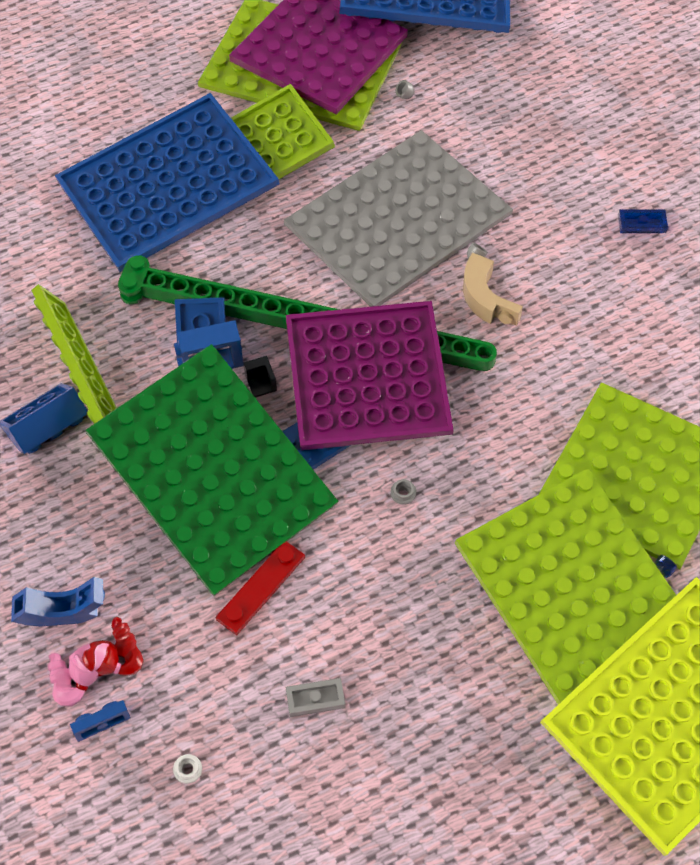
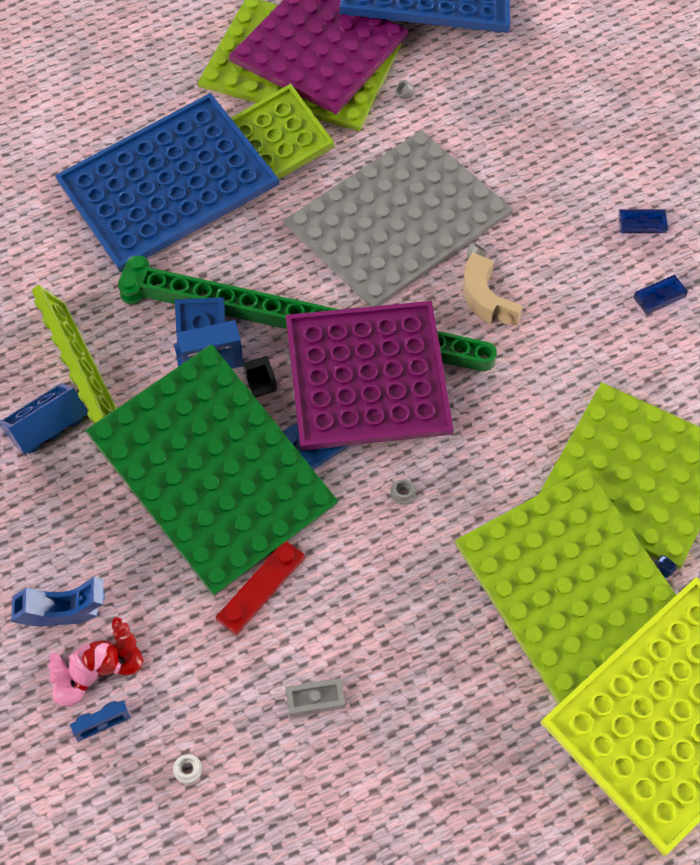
(660, 294): none -> clear blue plate

